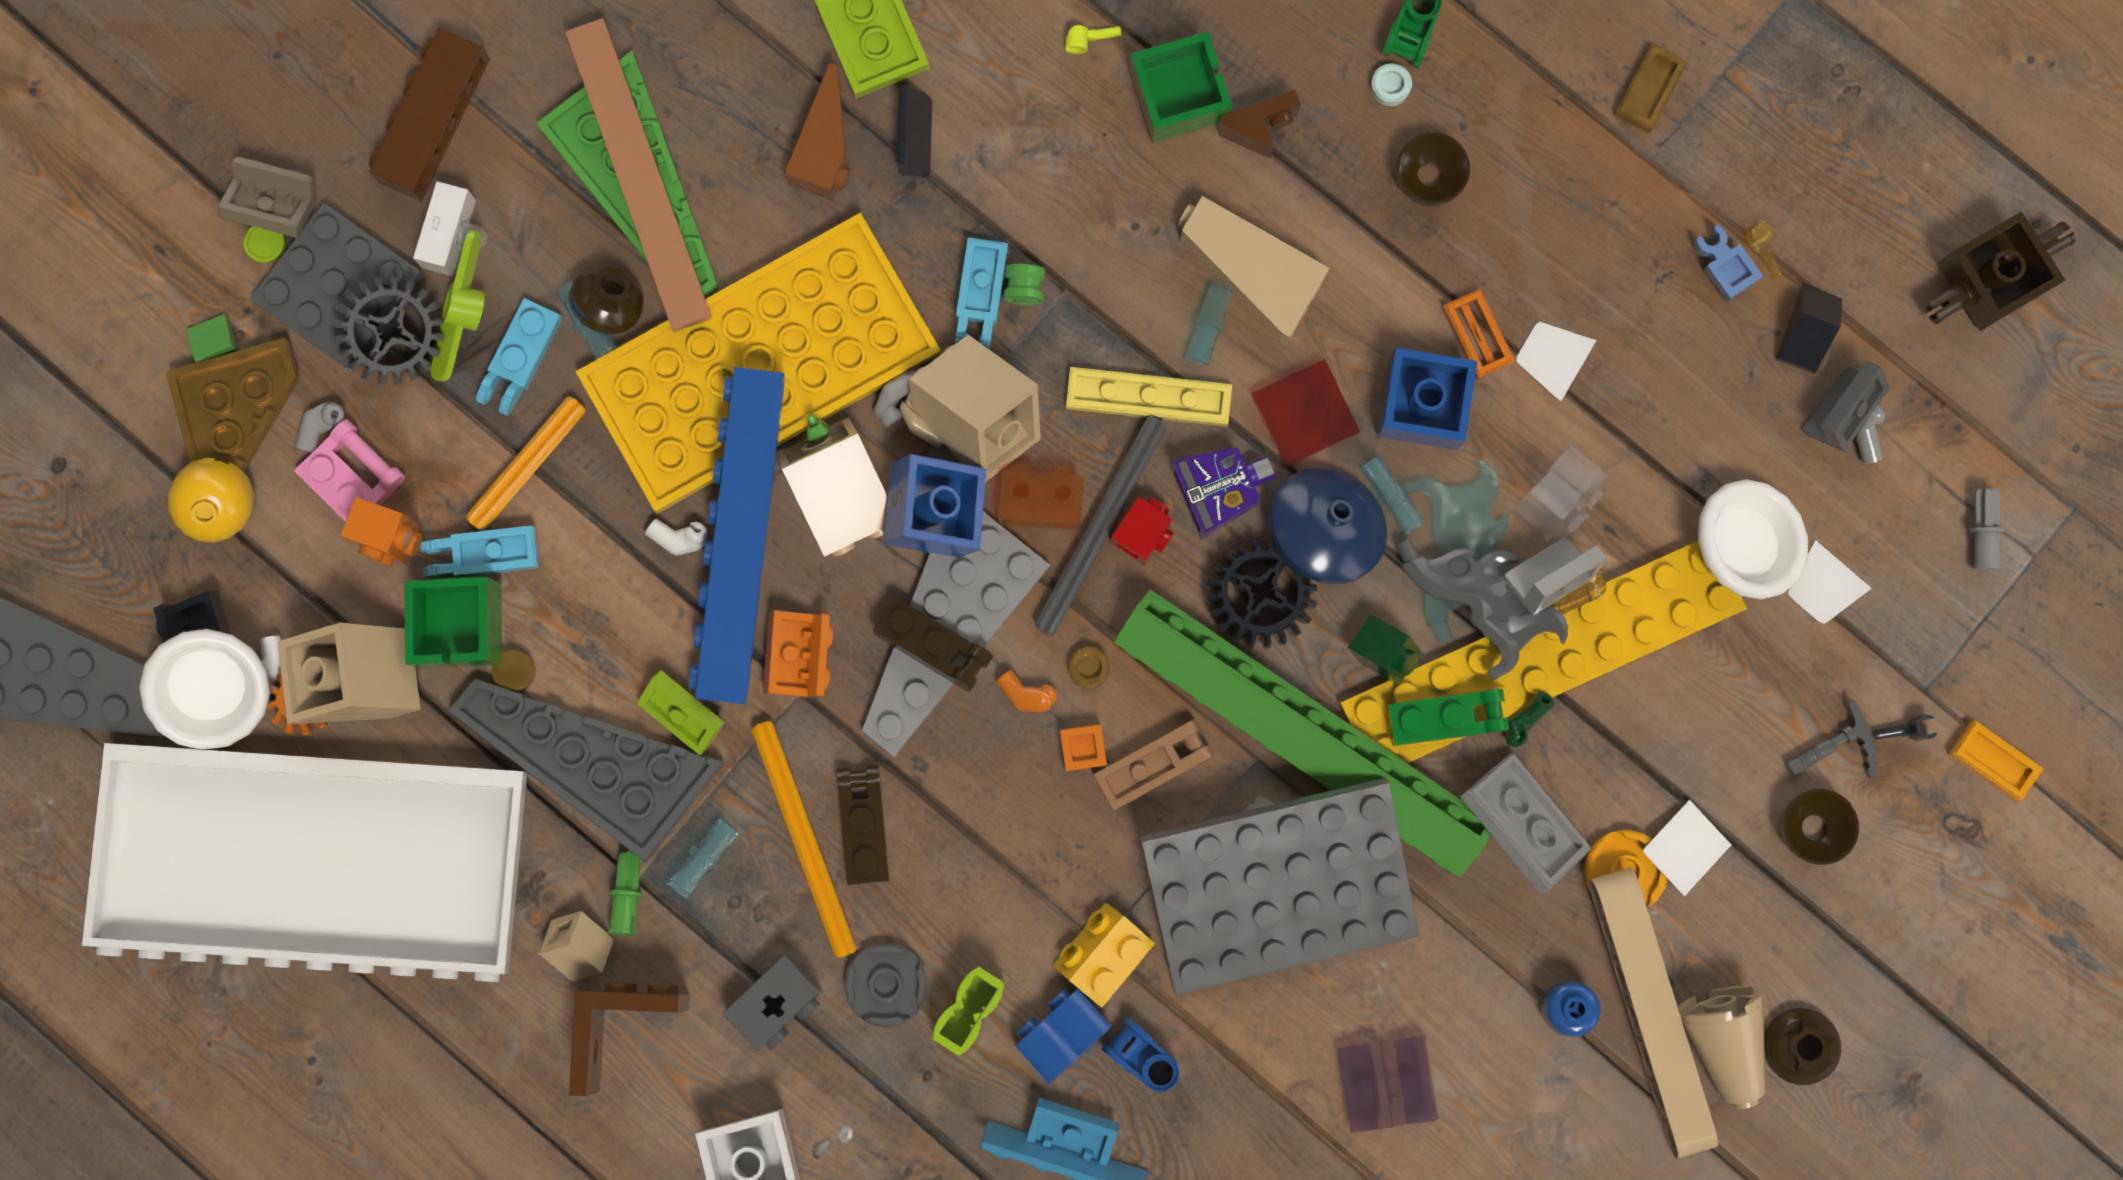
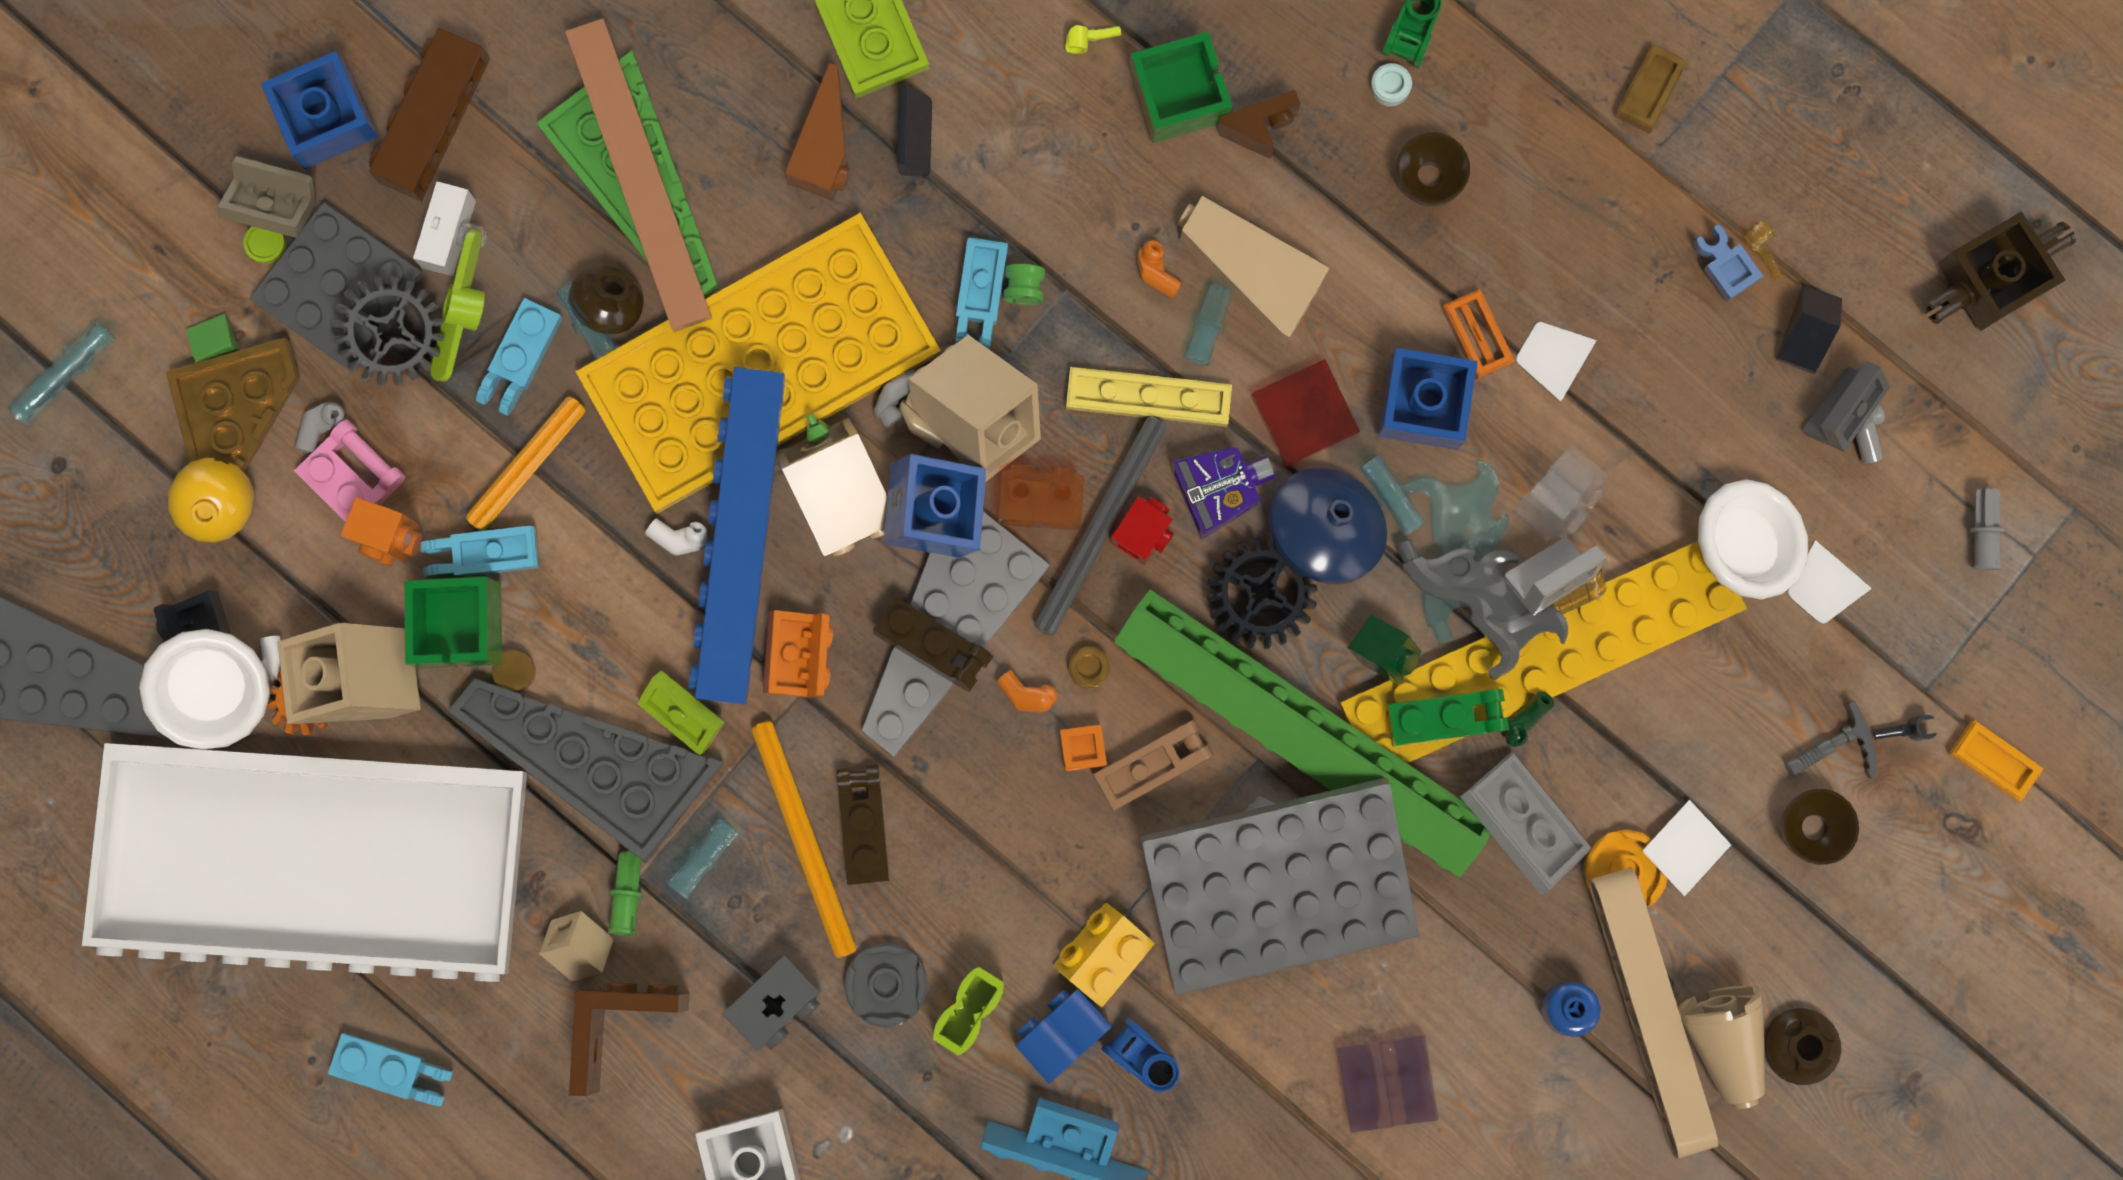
(67, 367): none -> clear light blue pin
(319, 110): none -> blue brick
(385, 1069): none -> medium azure hinge
(1153, 271): none -> orange arm

